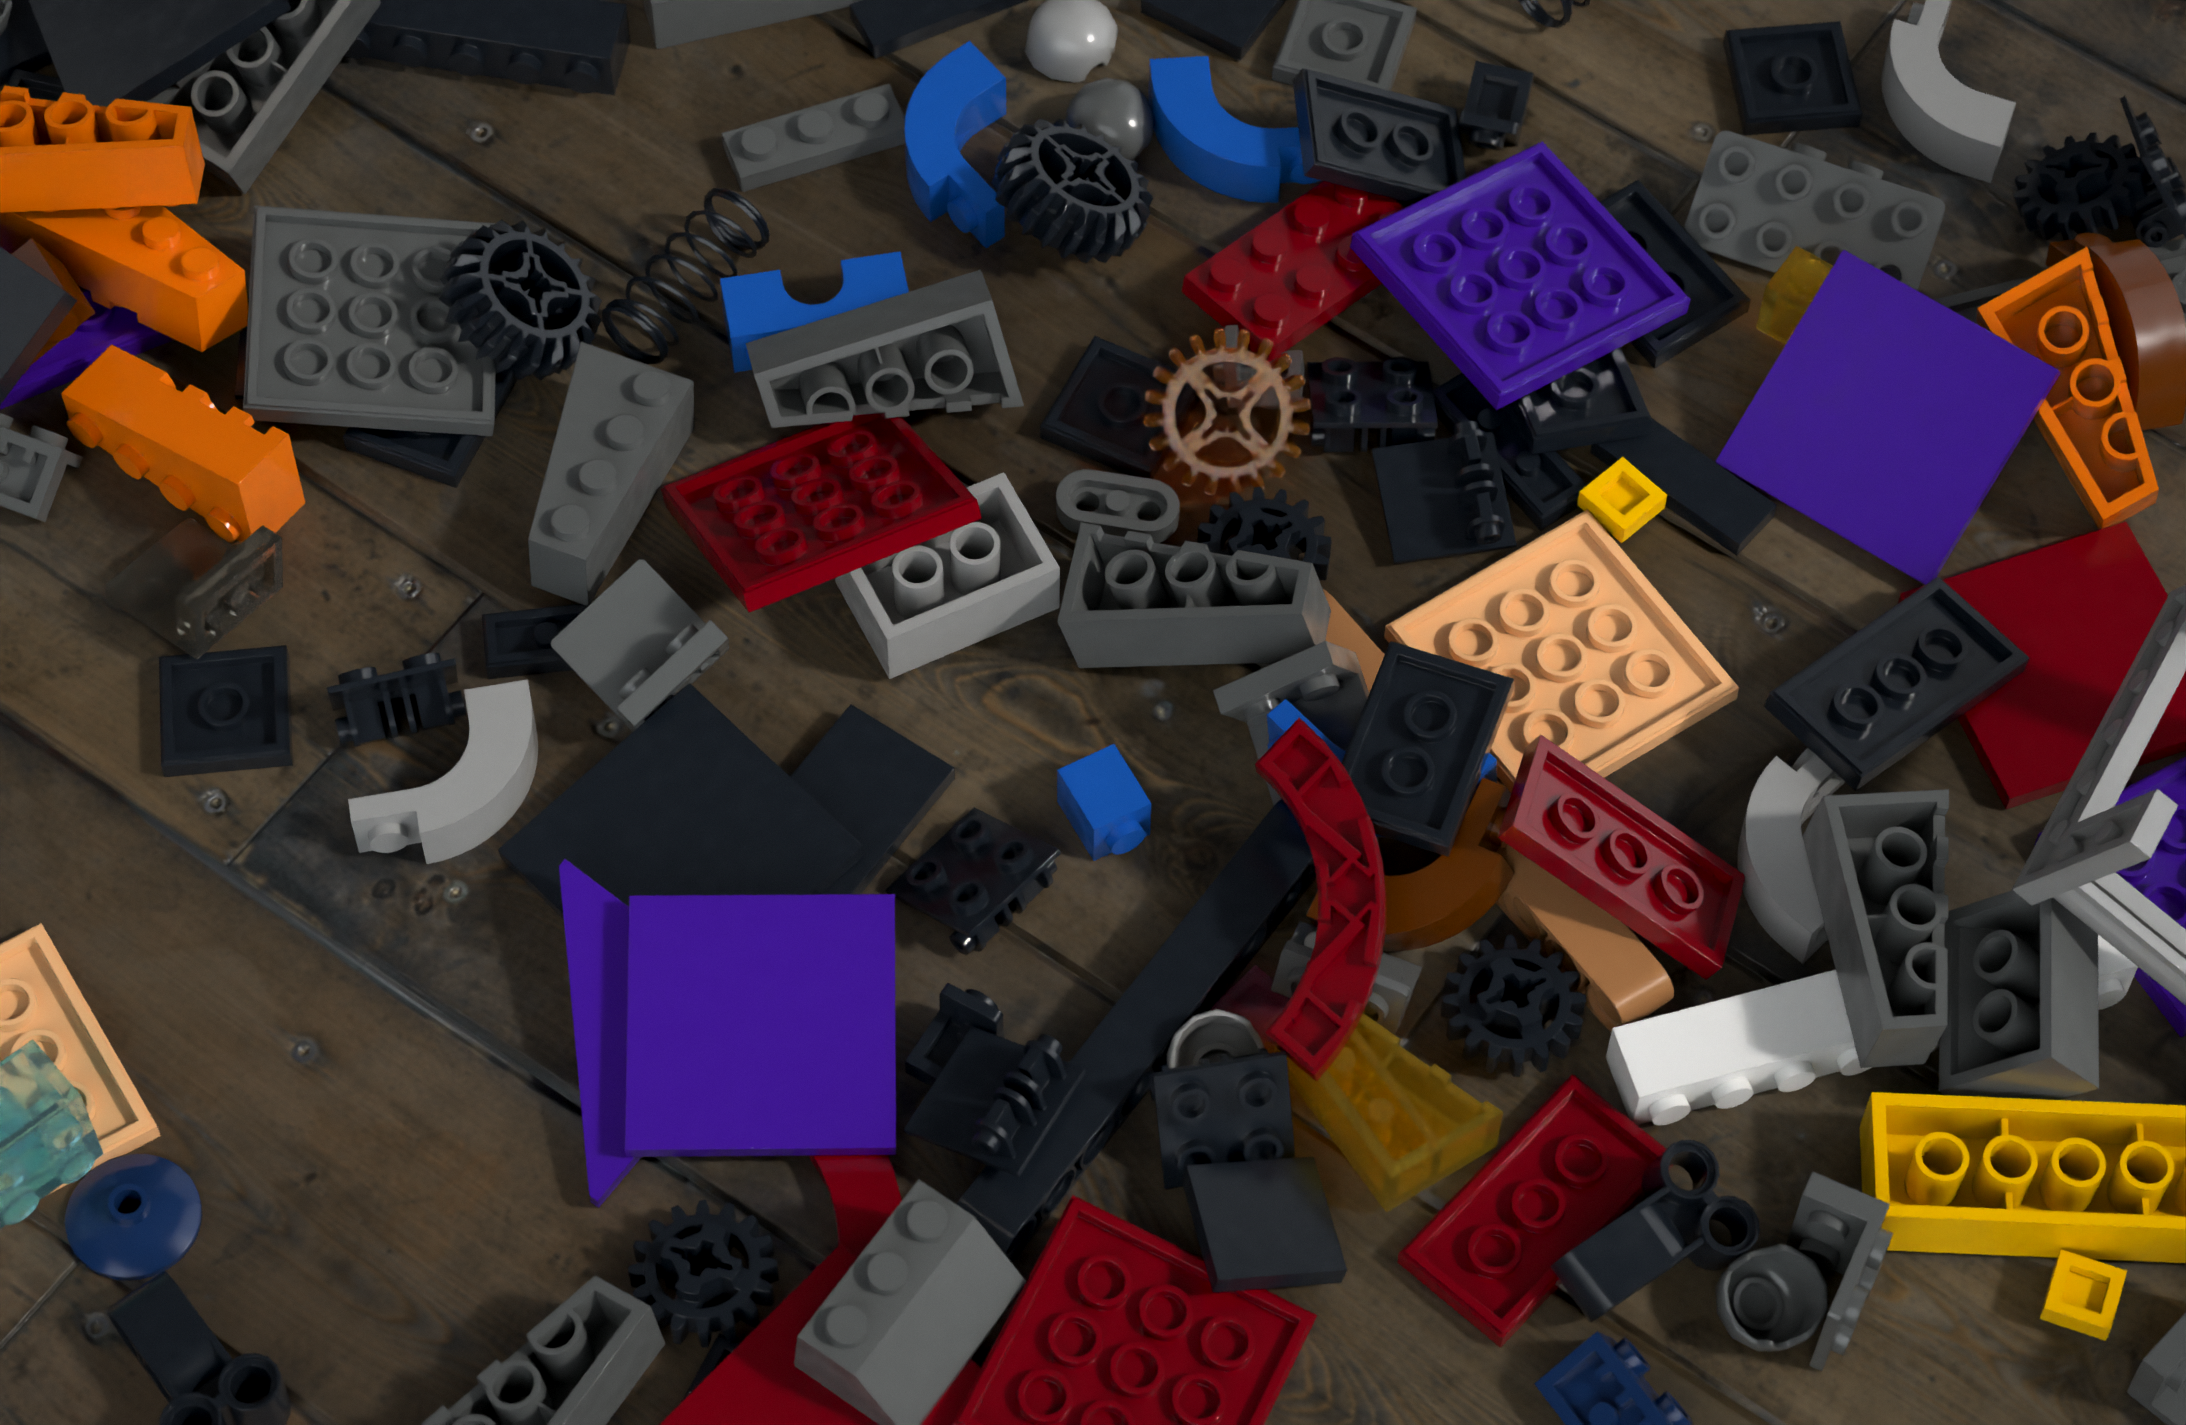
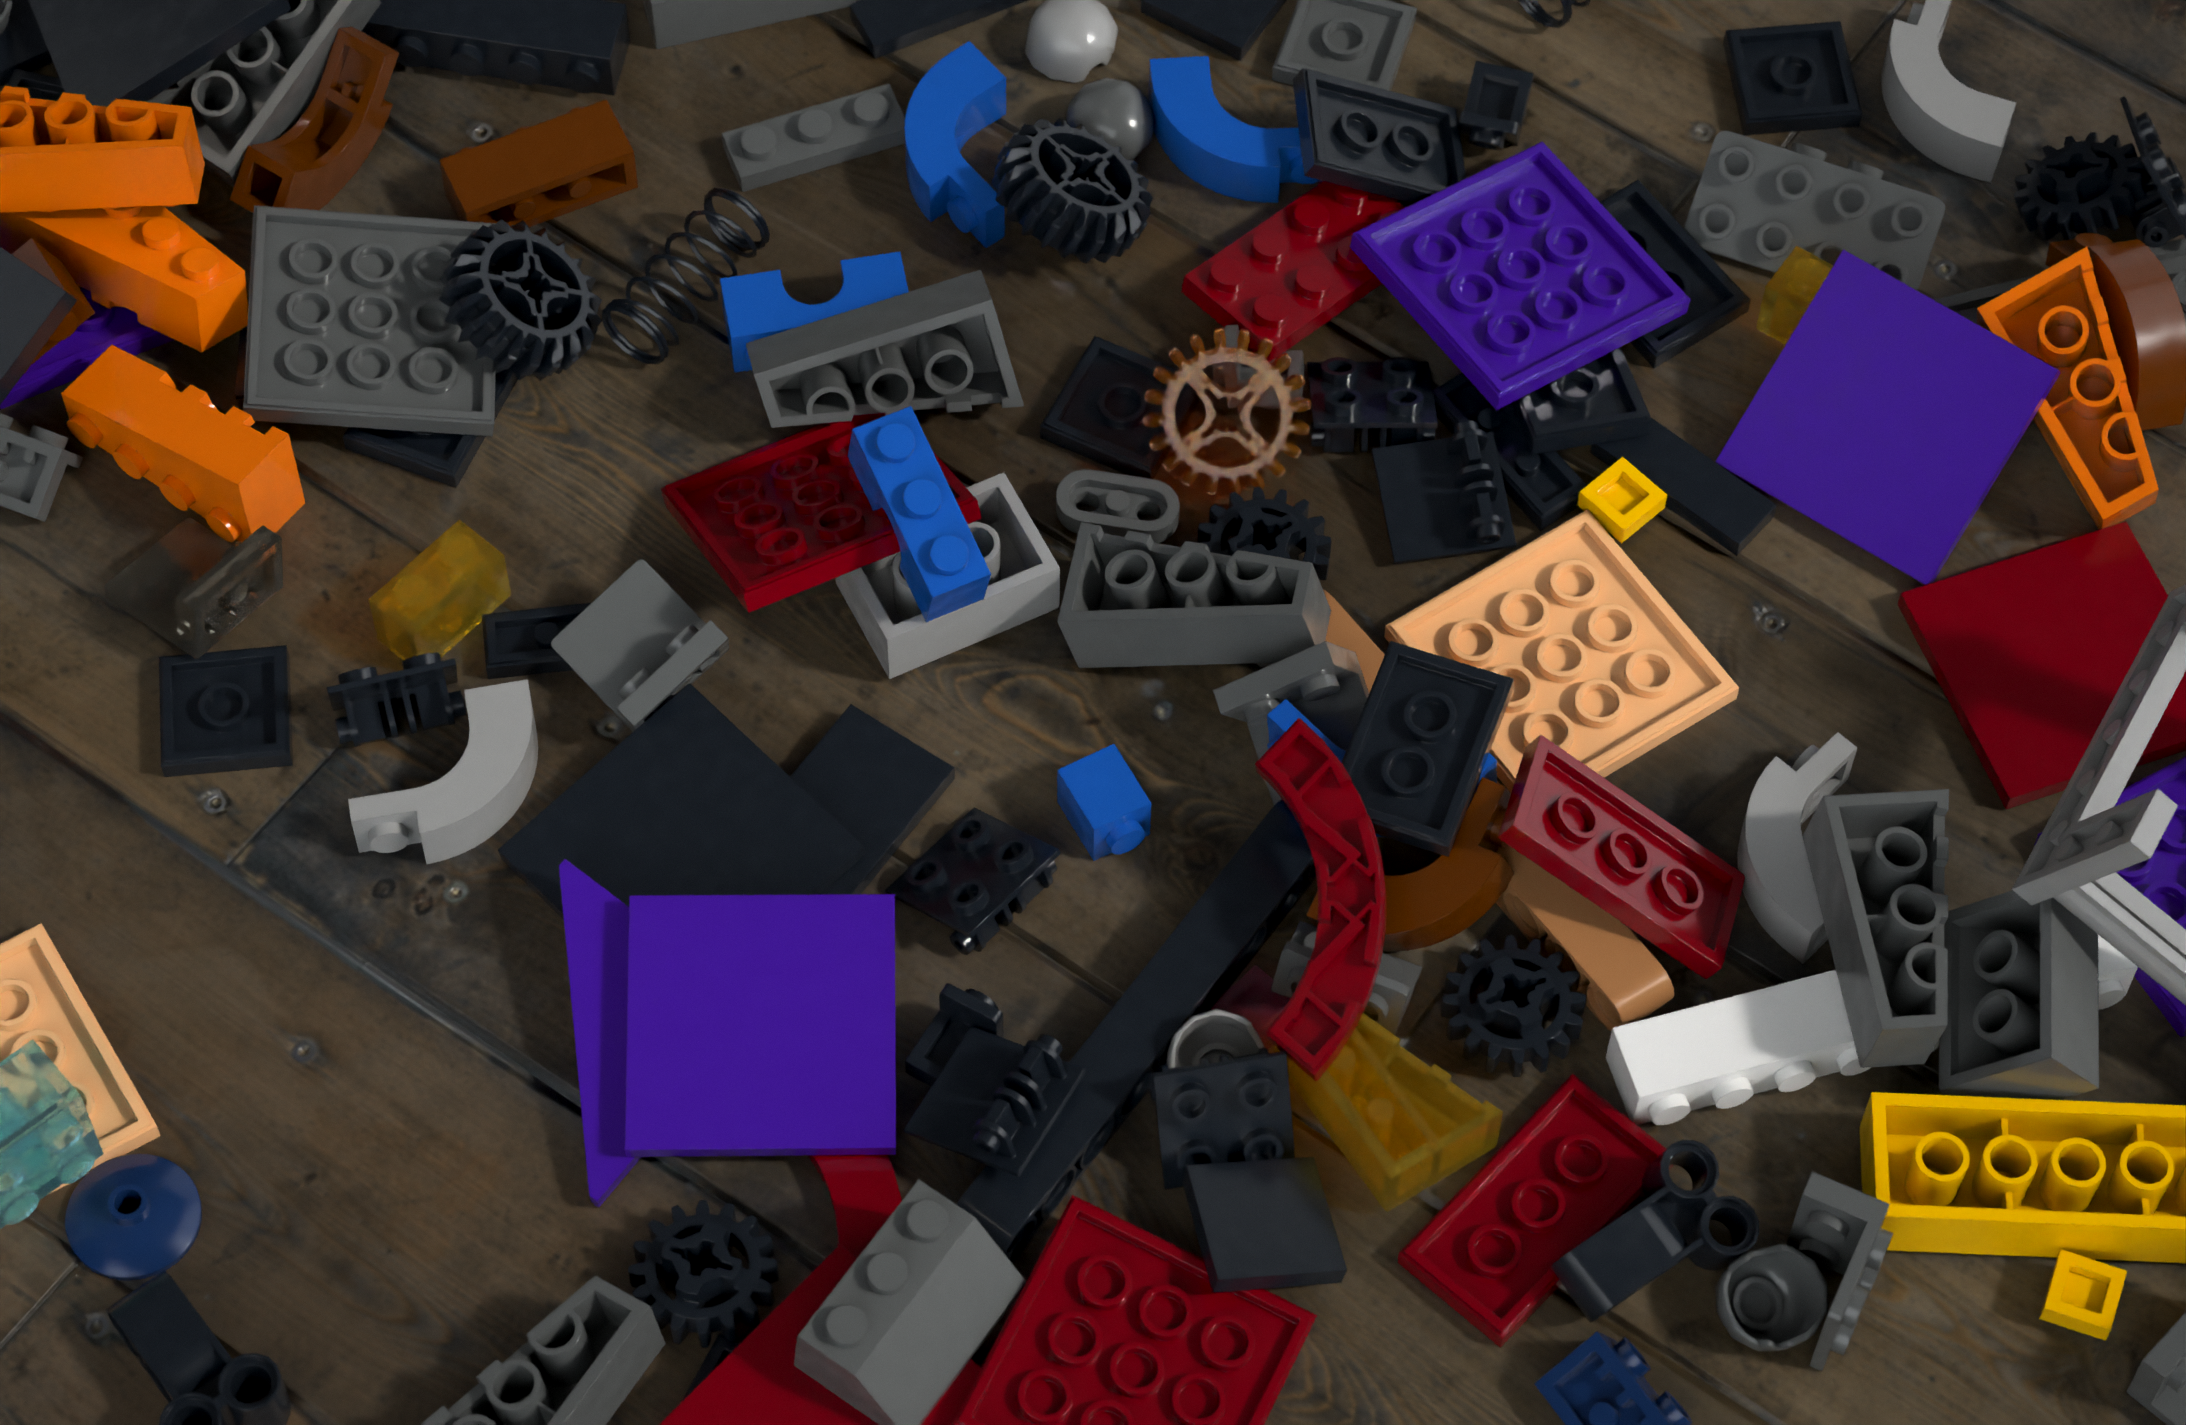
(330, 138): none -> reddish brown arch
(440, 594): none -> clear yellow brick
(542, 169): none -> reddish brown brick
(605, 466): dark grey wedge -> none
(933, 536): none -> blue arch
(1896, 683): black tile -> none

